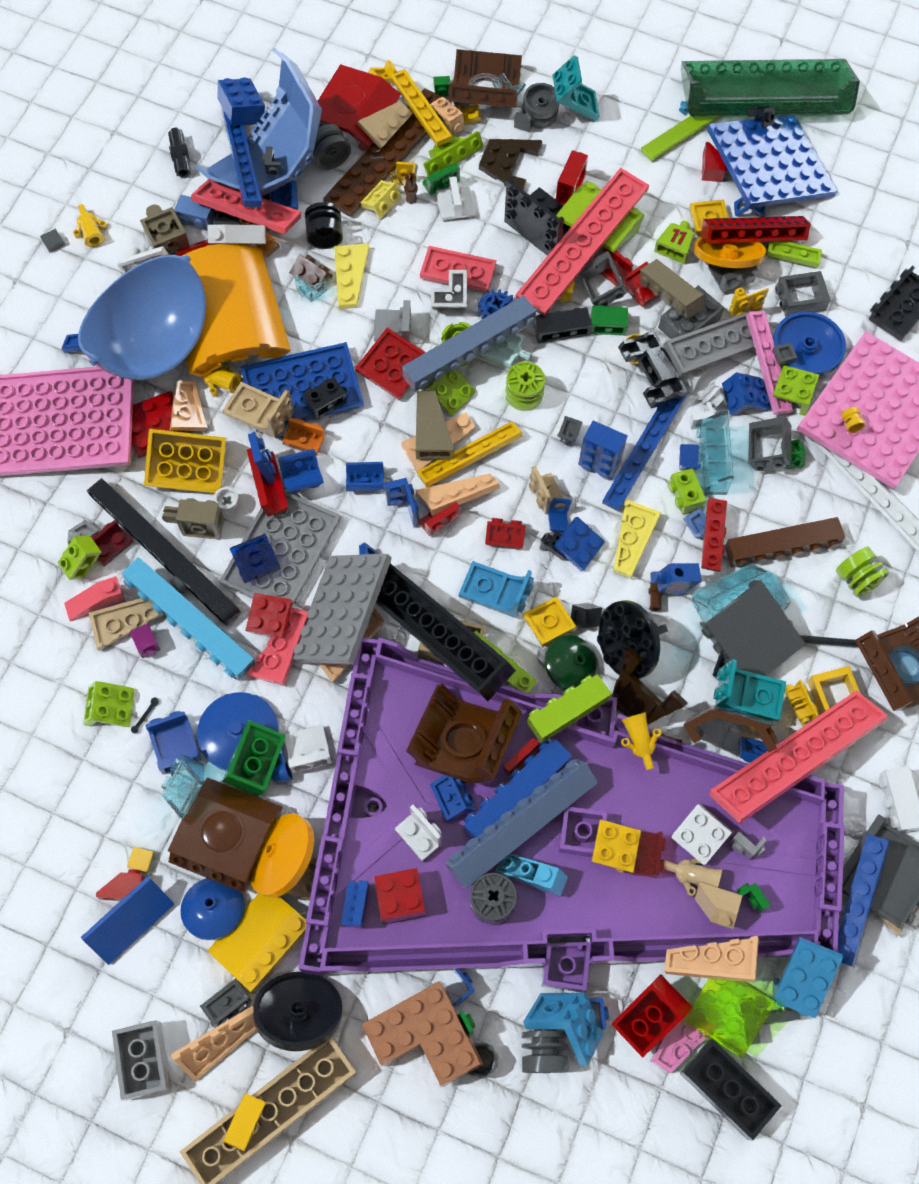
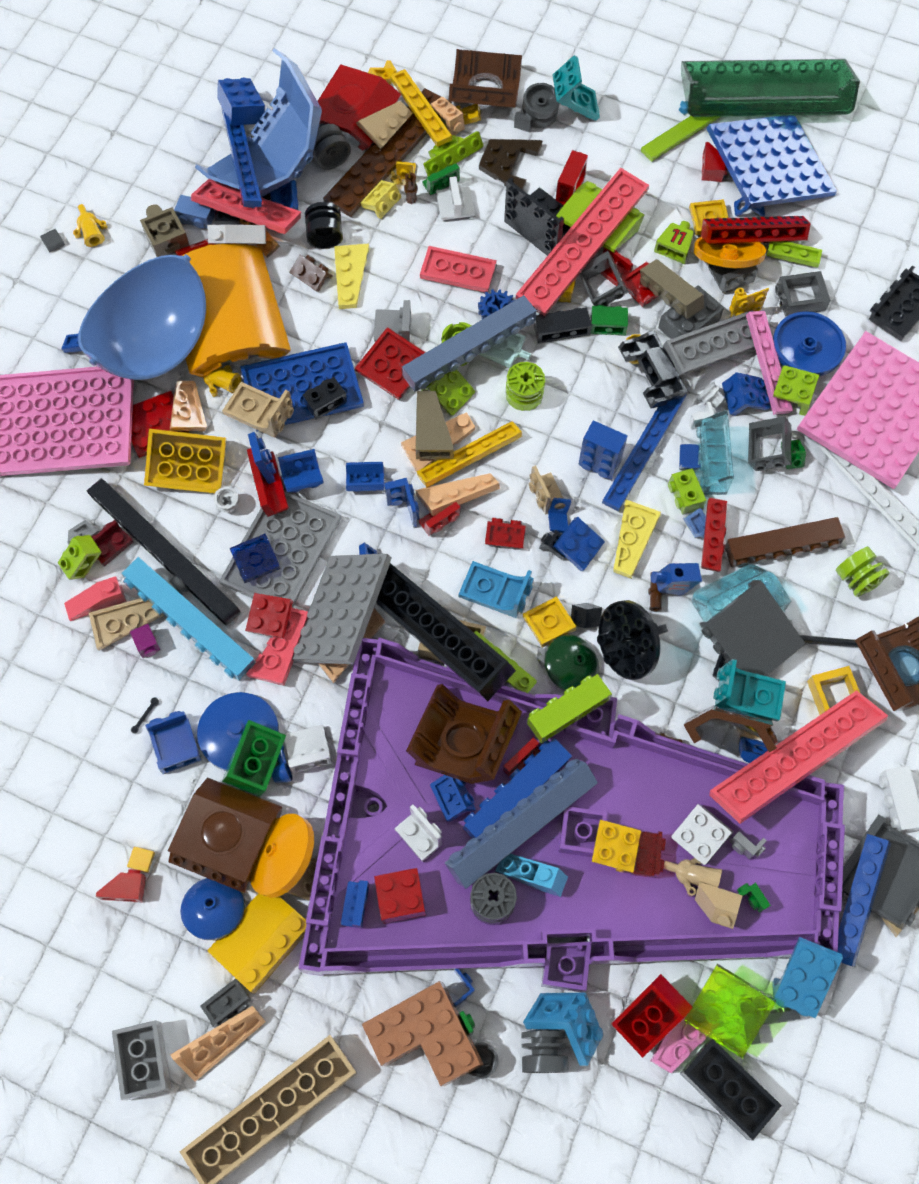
(108, 704): lime bracket -> none
(127, 920): blue tile -> none
(136, 257): white piece -> none
(179, 152): black piece -> none
(183, 784): clear light blue slope -> none
(196, 518): dark tan brick -> none
(244, 1122): yellow slope -> none
(272, 167): dark grey bracket -> none
(297, 1011): black dish -> none
(304, 435): orange bracket -> none
(309, 293): clear light blue bracket -> none
(441, 85): green bracket -> none
(455, 295): white brick -> none
(519, 87): clear light blue bracket -> none
(569, 430): dark grey bracket -> none
(603, 1011): blue bracket -> none
(637, 698): dark brown wing -> none
(642, 744): yellow piece -> none
(723, 961): light nougat wing -> none
(765, 113): black bracket -> none
(784, 354): dark grey tile -> none
(801, 702): yellow hinge -> none
(853, 420): yellow wheel -> none

